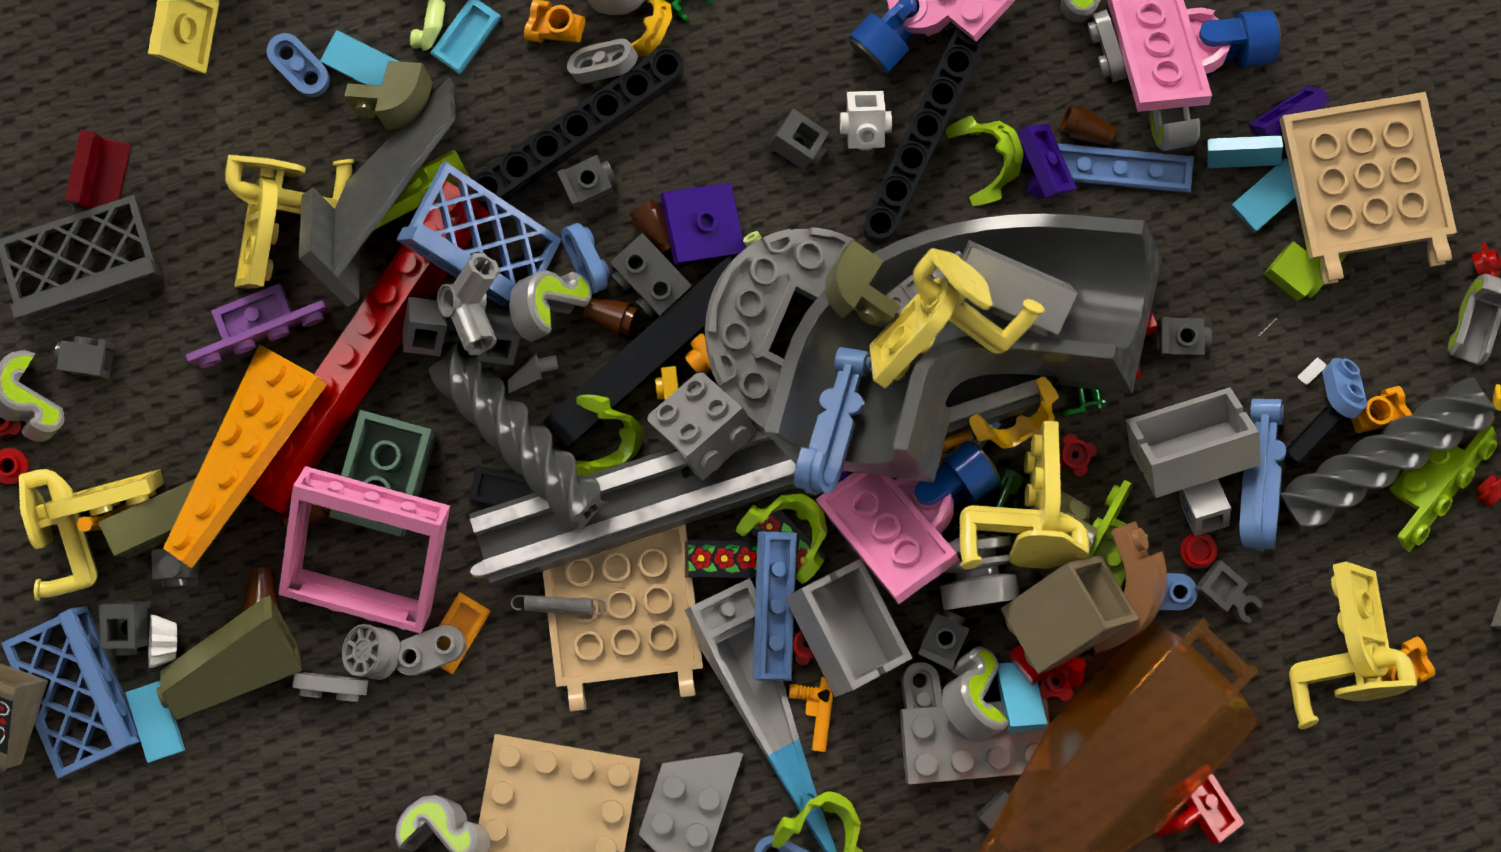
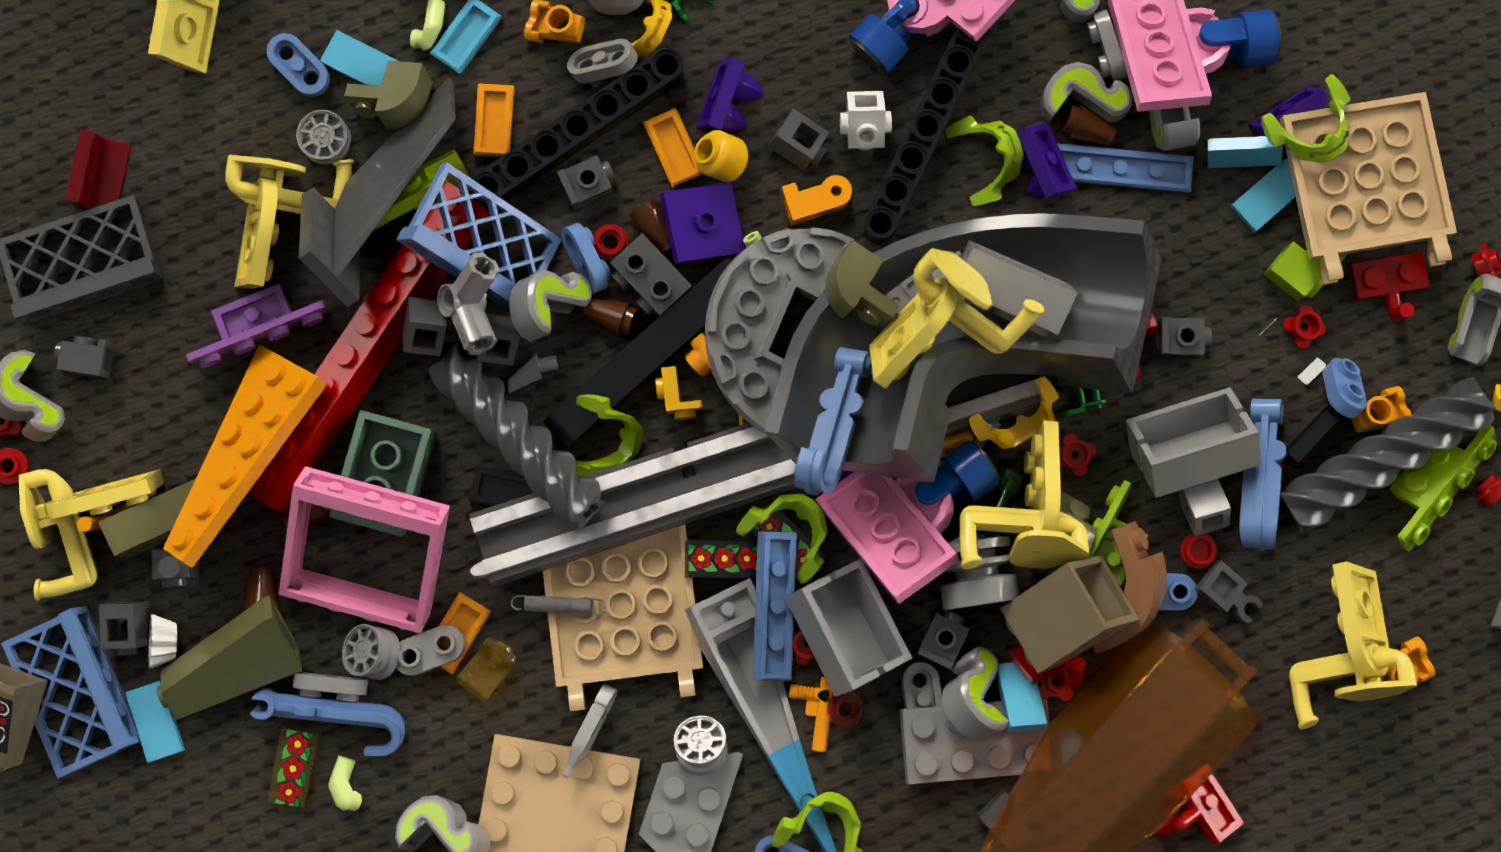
(293, 767): none -> tile
(323, 137): none -> light grey wheel
(335, 712): none -> medium blue piece
(340, 787): none -> yellowish green arm
(487, 669): none -> clear yellow bracket
(493, 120): none -> light orange tile
(590, 727): none -> light grey piece
(607, 231): none -> red plate
(673, 147): none -> light orange tile
(699, 746): none -> light grey wheel
(702, 424): light grey bracket -> none
(721, 156): none -> yellow head
(727, 84): none -> dark purple tile
(817, 200): none -> light orange leg
(854, 715): none -> clear red plate
(1087, 87): none -> light grey animal
(1314, 324): none -> red plate
(1331, 146): none -> lime helmet
(1390, 278): none -> red plate

